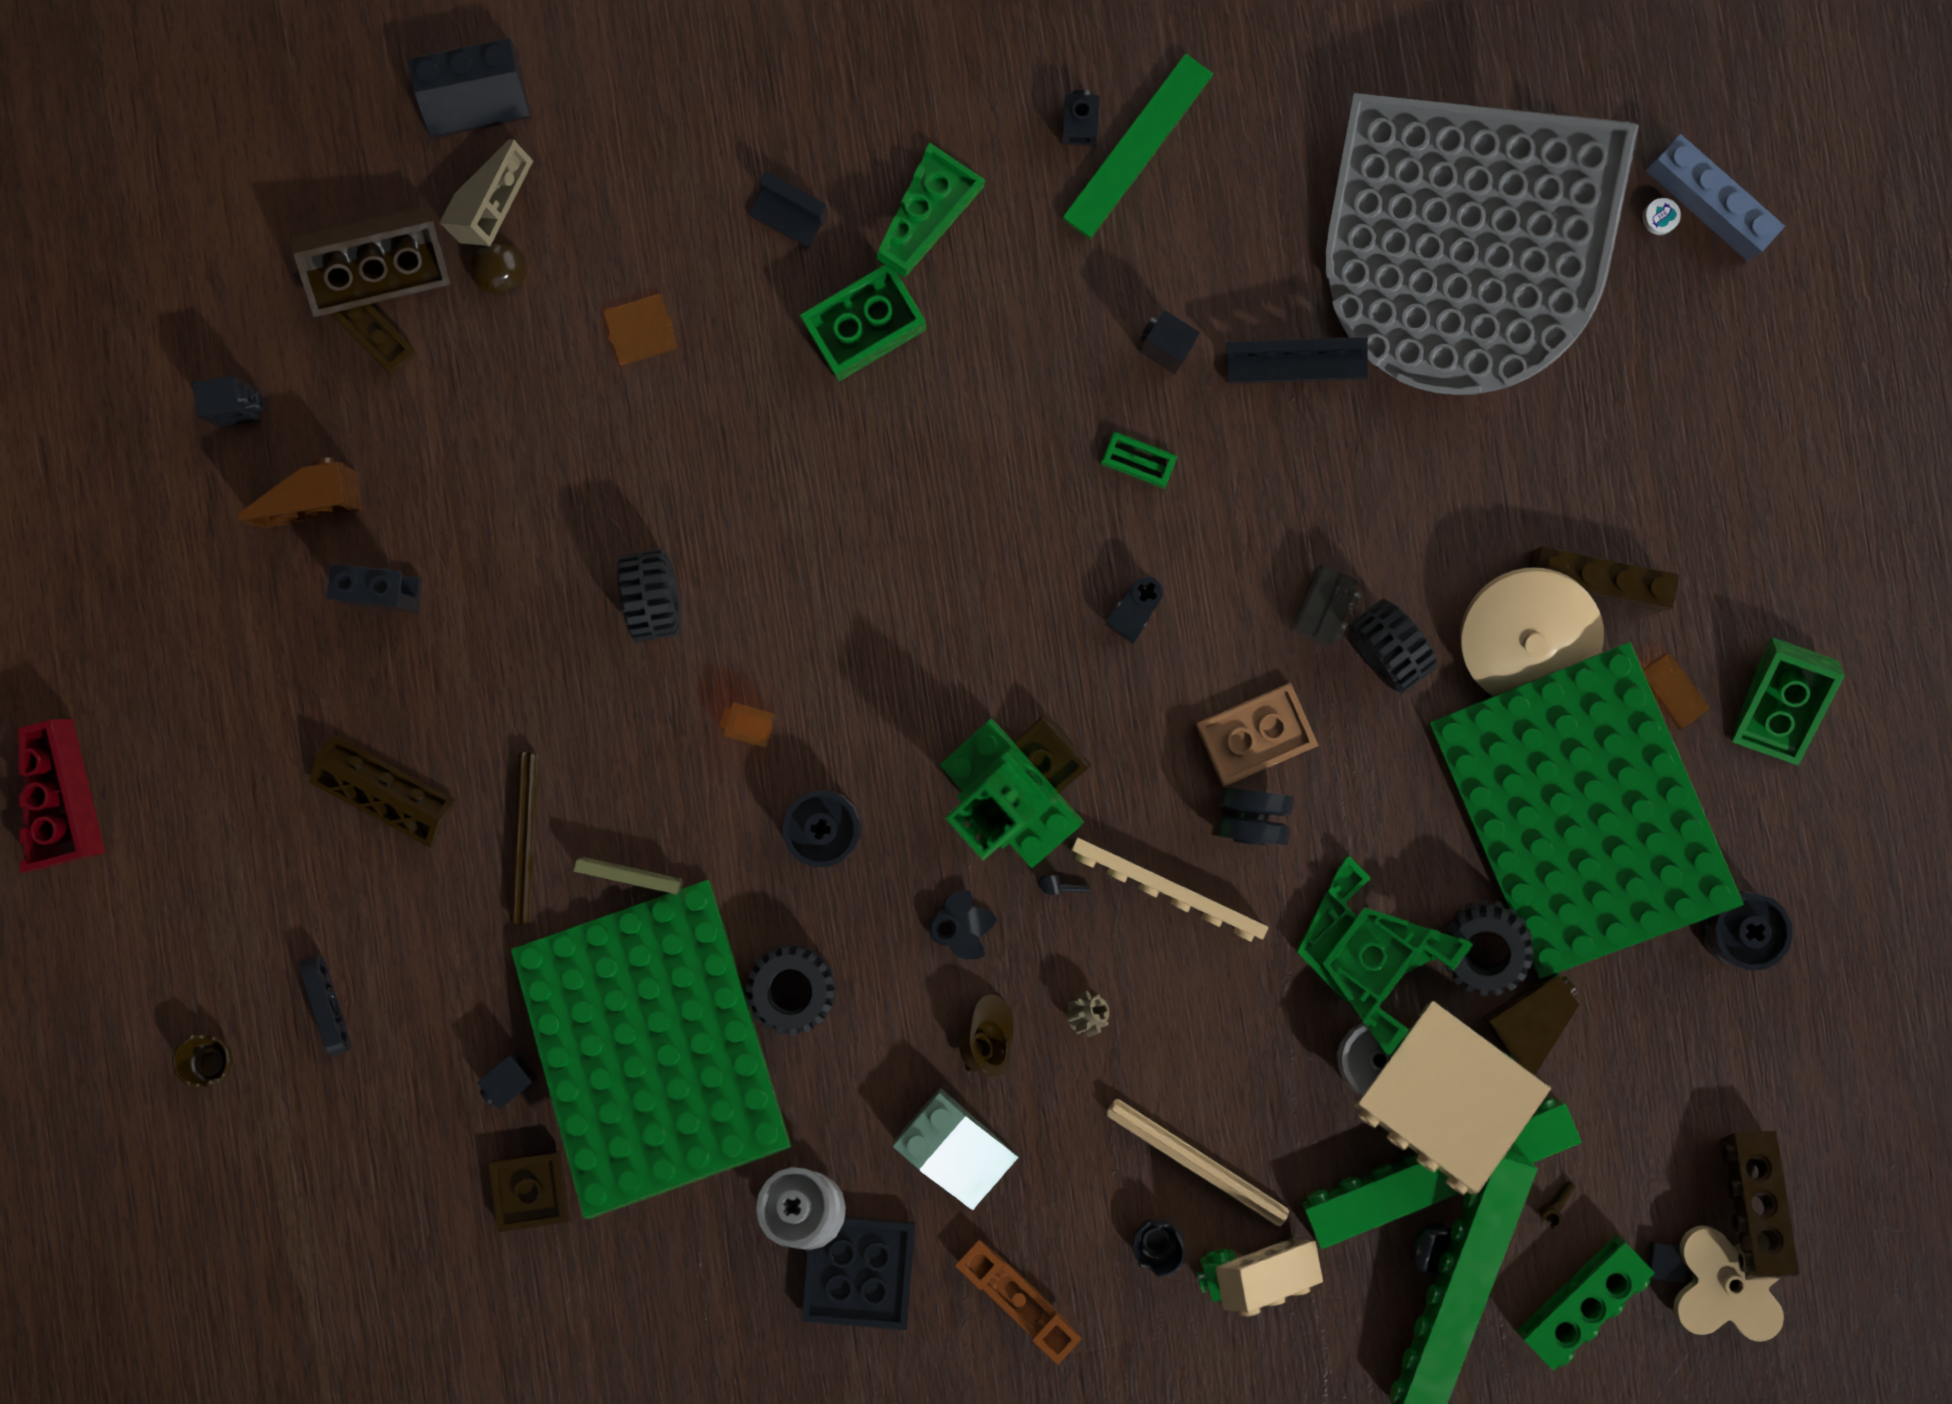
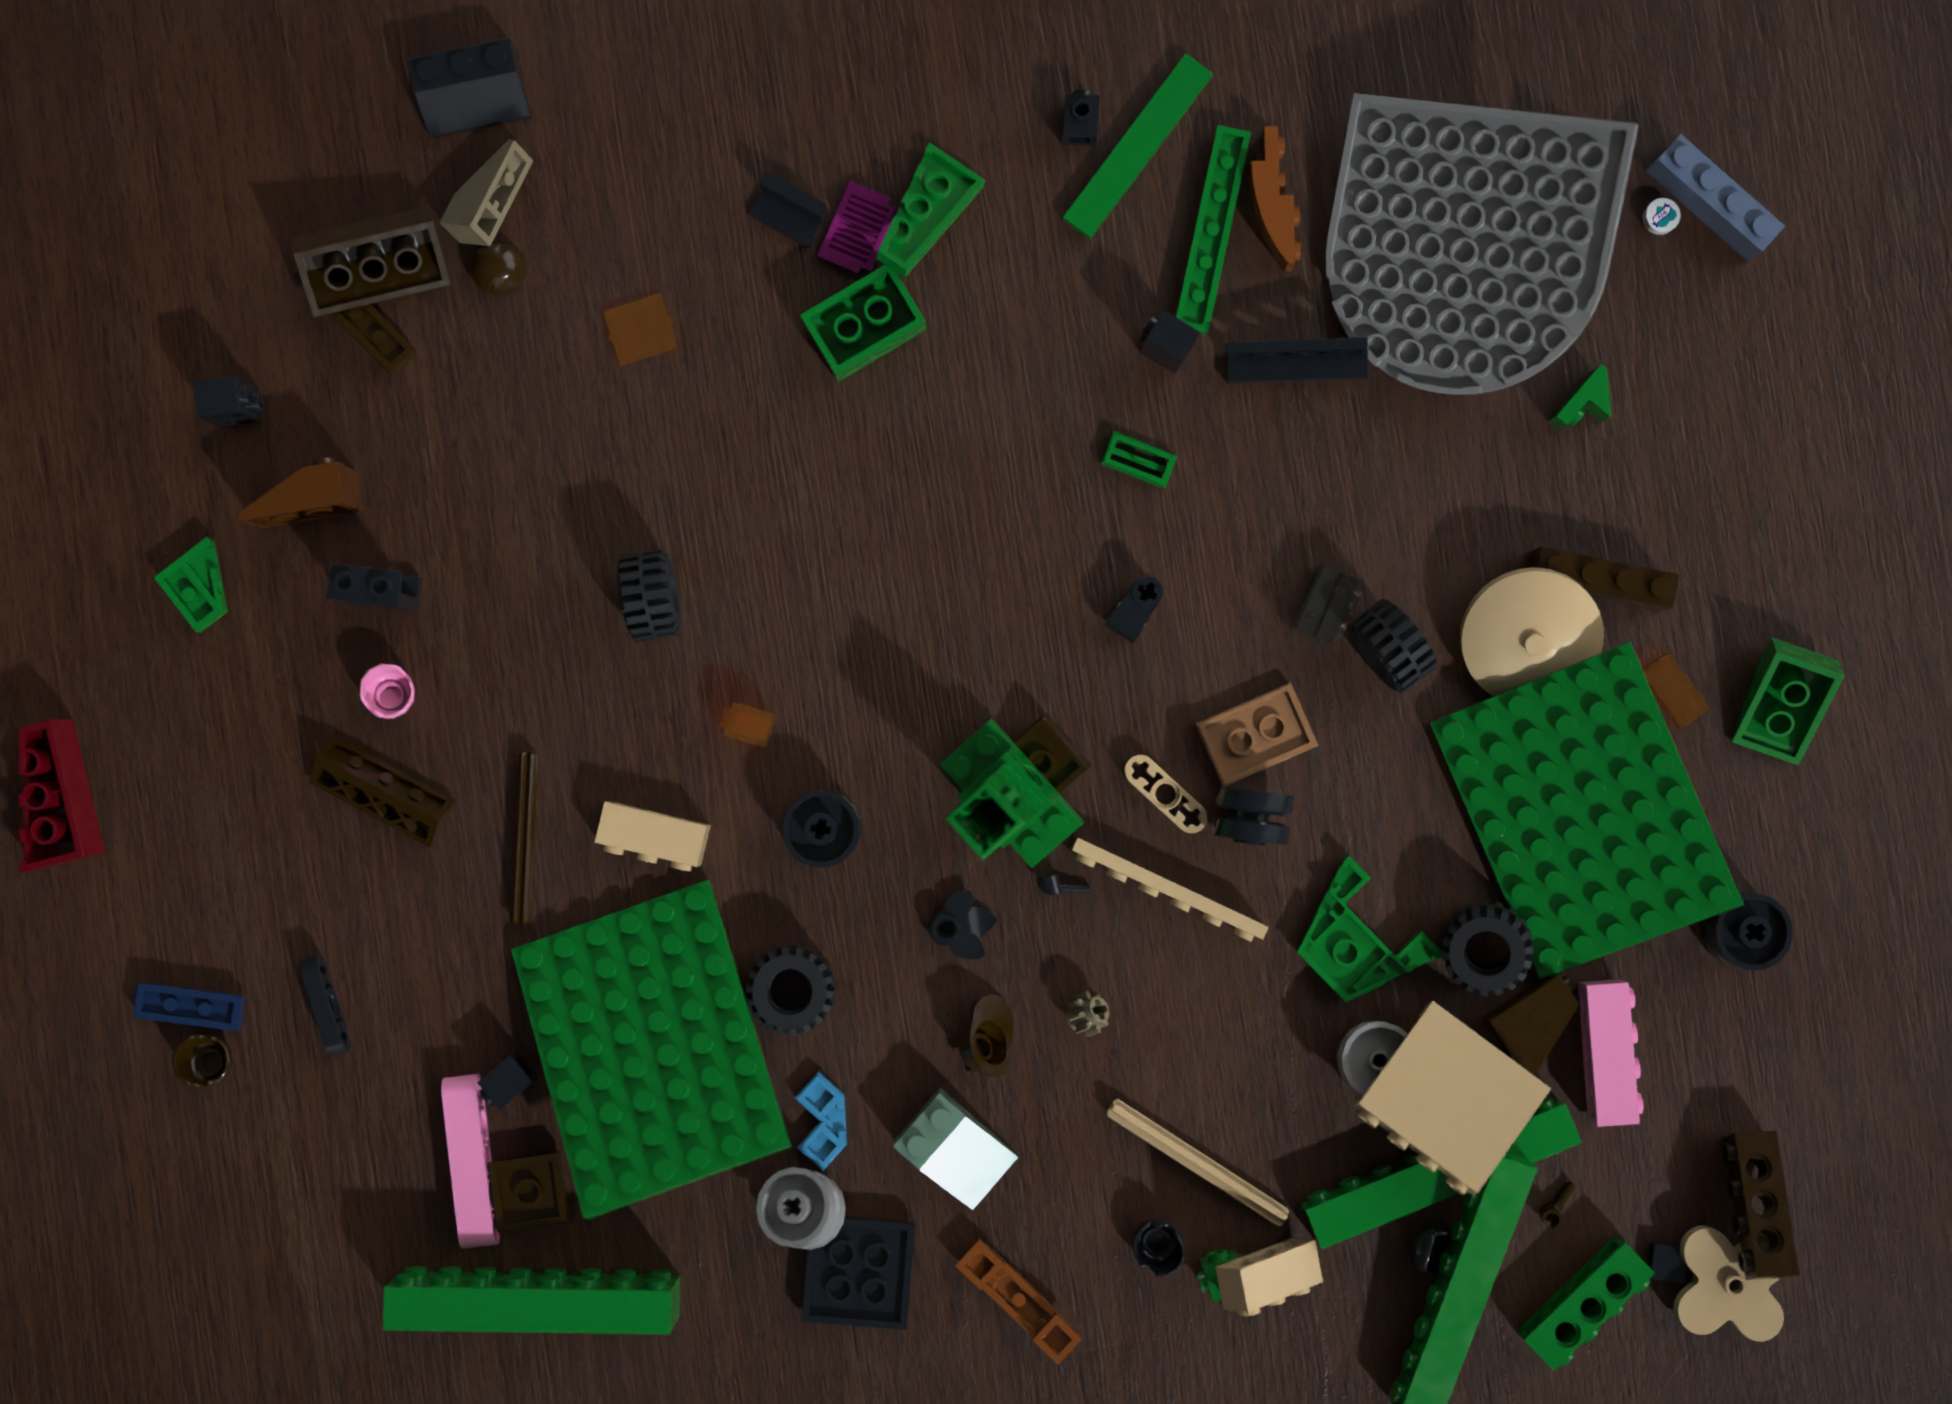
(189, 1006): none -> dark blue plate
(196, 585): none -> green wing
(387, 691): none -> bright pink hair
(468, 1160): none -> bright pink beam
(532, 1301): none -> green brick
(628, 875): olive tile -> none
(652, 835): none -> tan brick
(828, 1106): none -> dark azure tile
(857, 229): none -> magenta window
(1190, 805): none -> tan beam
(1213, 227): none -> green plate
(1274, 212): none -> dark orange slope
(1374, 959): green wing -> none
(1591, 395): none -> green slope
(1609, 1052): none -> bright pink brick

